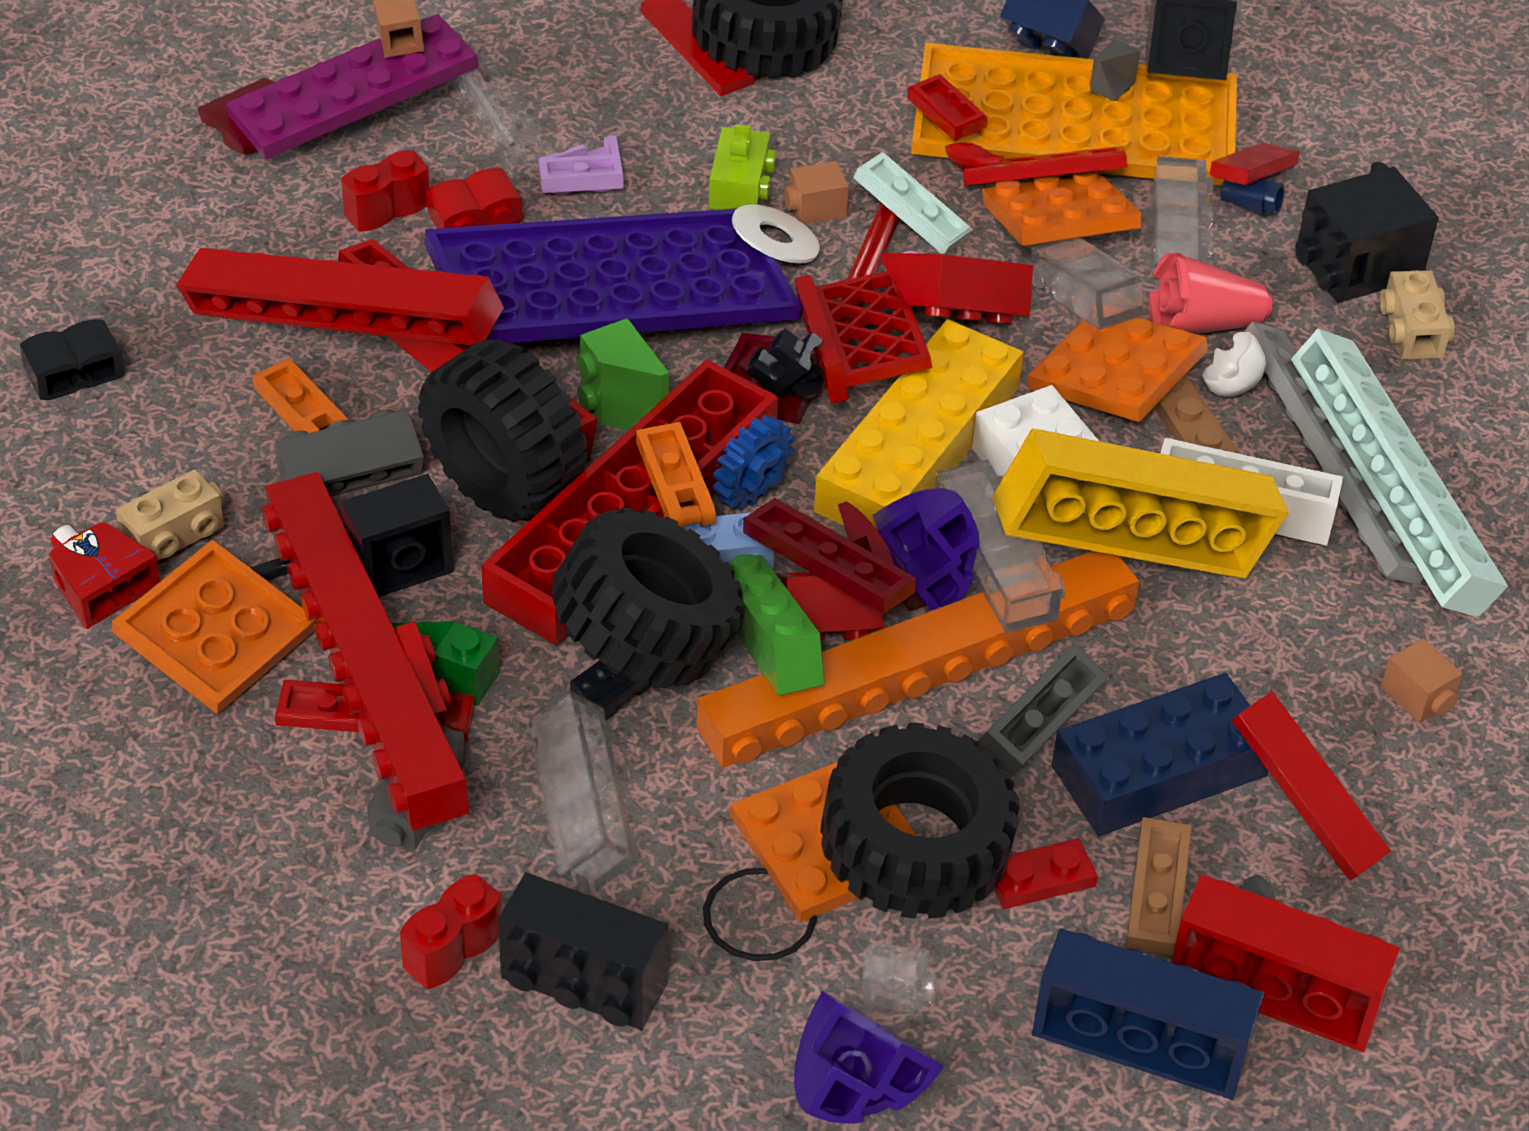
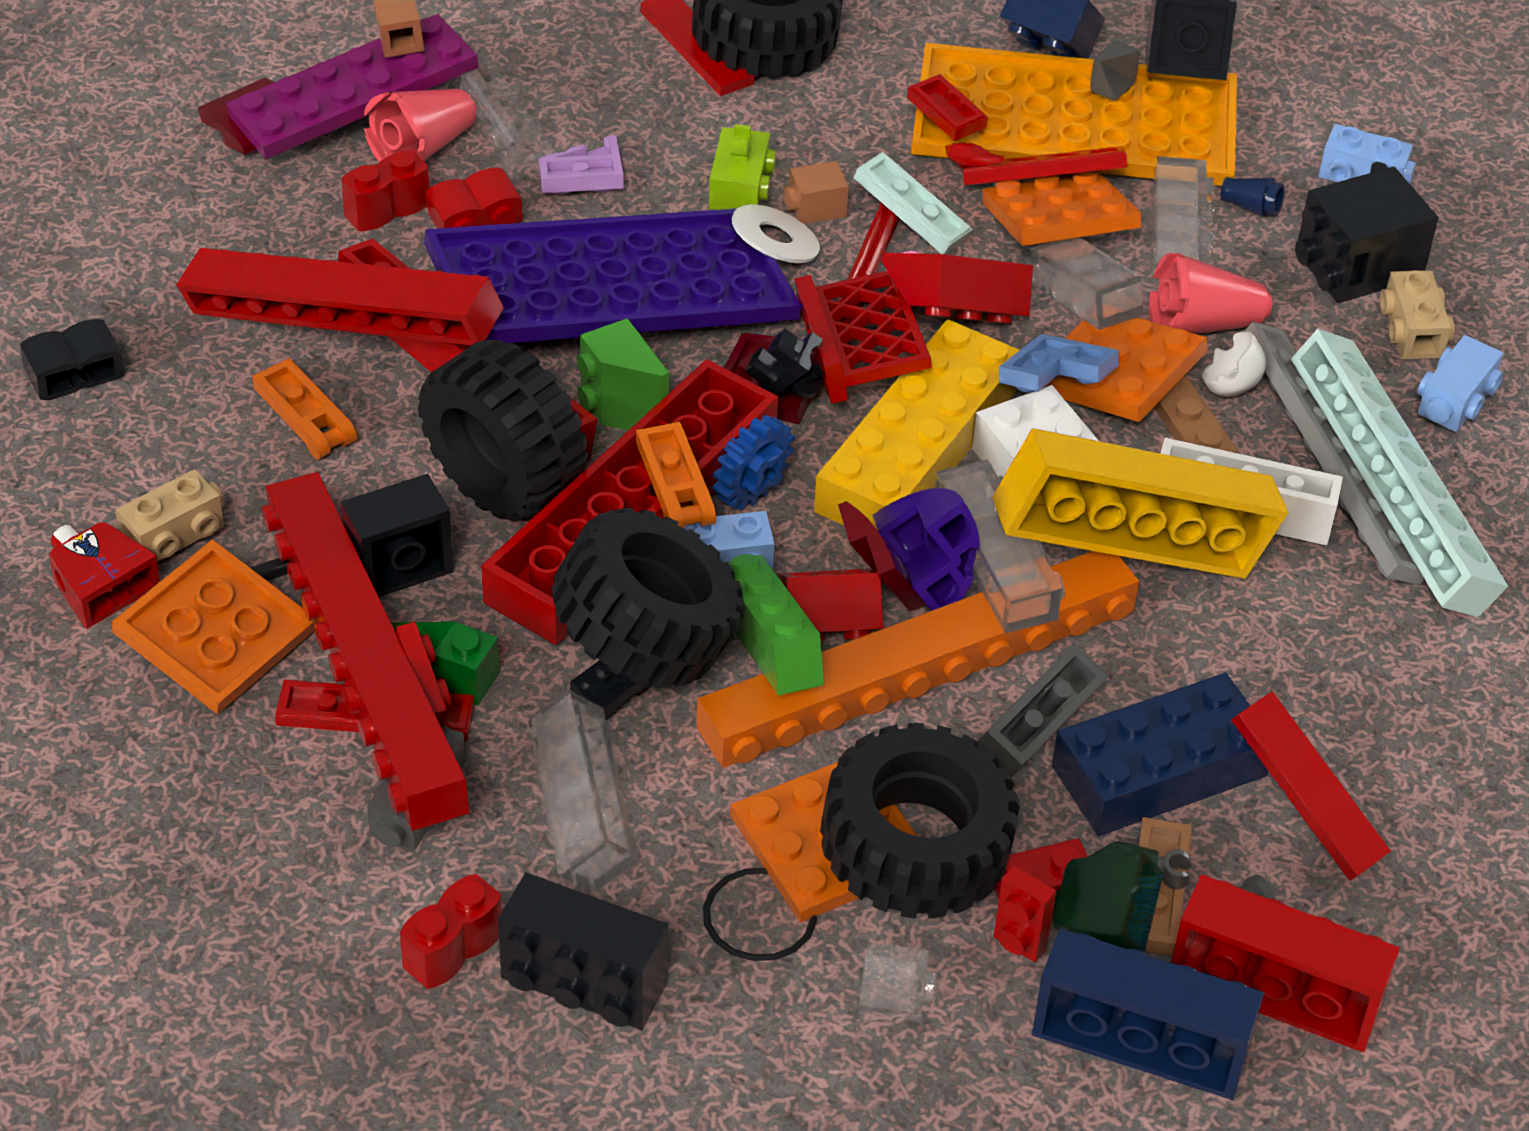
(354, 453): dark grey brick -> none
(417, 121): none -> coral cone
(829, 555): dark red plate -> none
(855, 1065): dark purple brick -> none
(1024, 914): none -> red plate
(1050, 356): none -> medium blue plate
(1117, 892): none -> clear green torso
(1254, 163): red tile -> none
(1353, 151): none -> light blue brick
(1422, 681): nougat brick -> none
(1460, 383): none -> light blue brick

